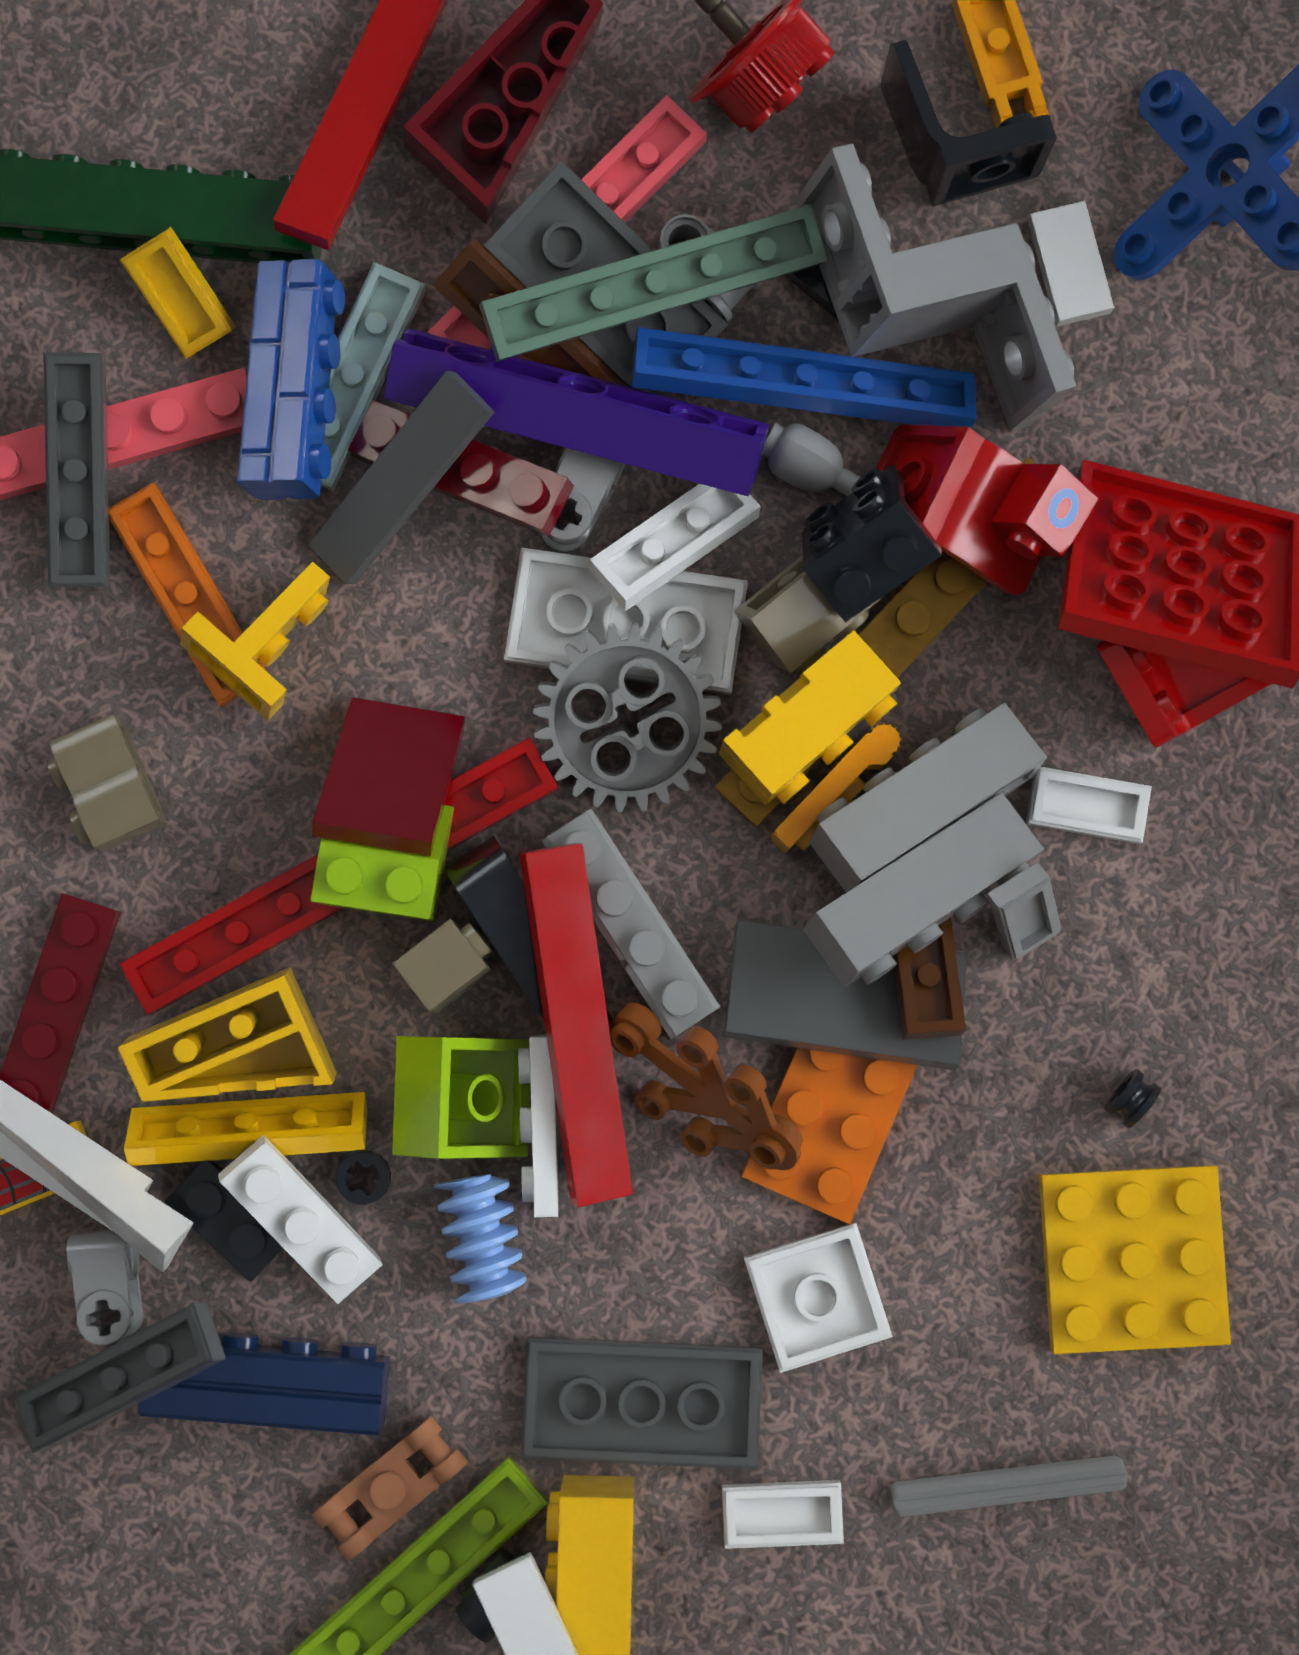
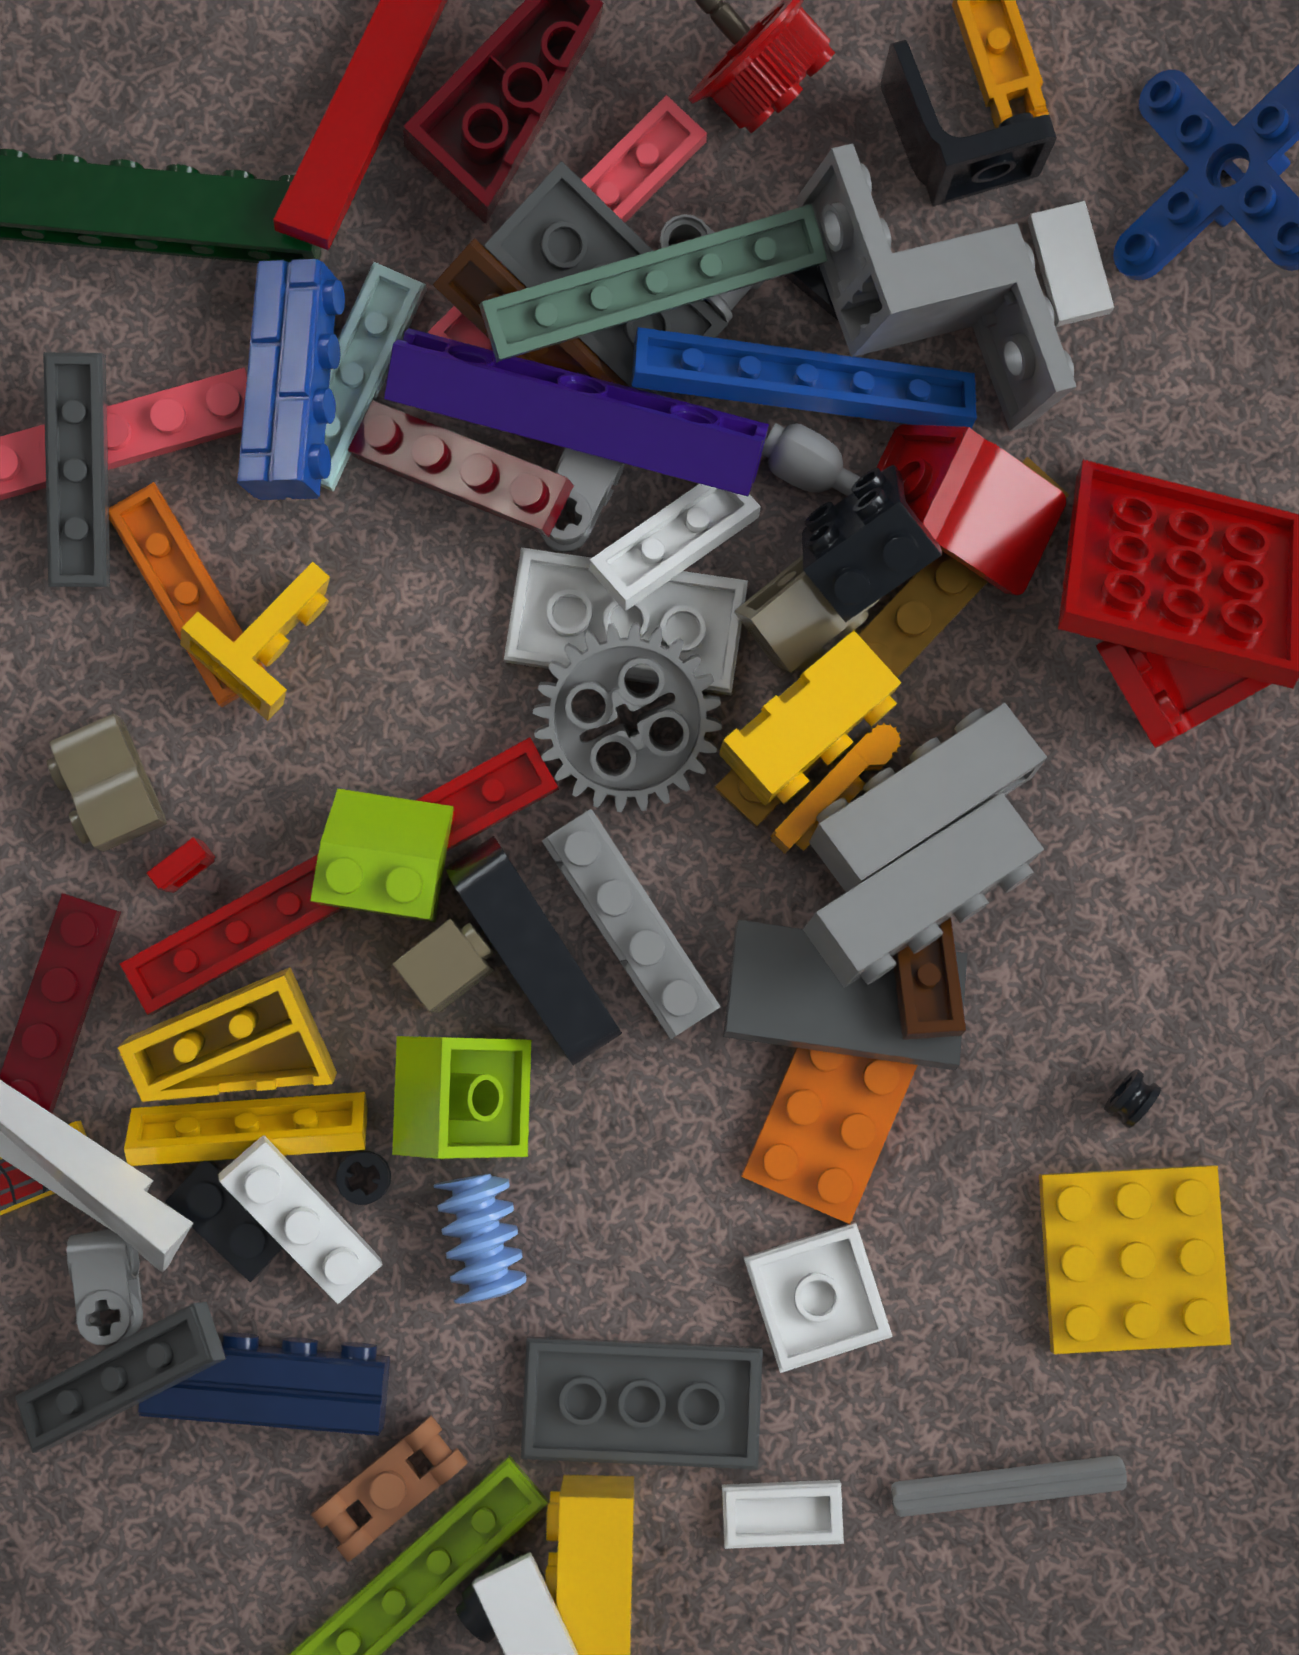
(178, 293): yellow tile -> none
(181, 865): none -> red tile
(389, 776): dark red tile -> none
(401, 477): dark grey tile -> none
(539, 1128): white plate -> none
(576, 1023): red tile -> none
(766, 1136): dark orange plant -> none
(1025, 911): light grey tile -> none
(1043, 511): red brick -> none
(1088, 805): white tile -> none

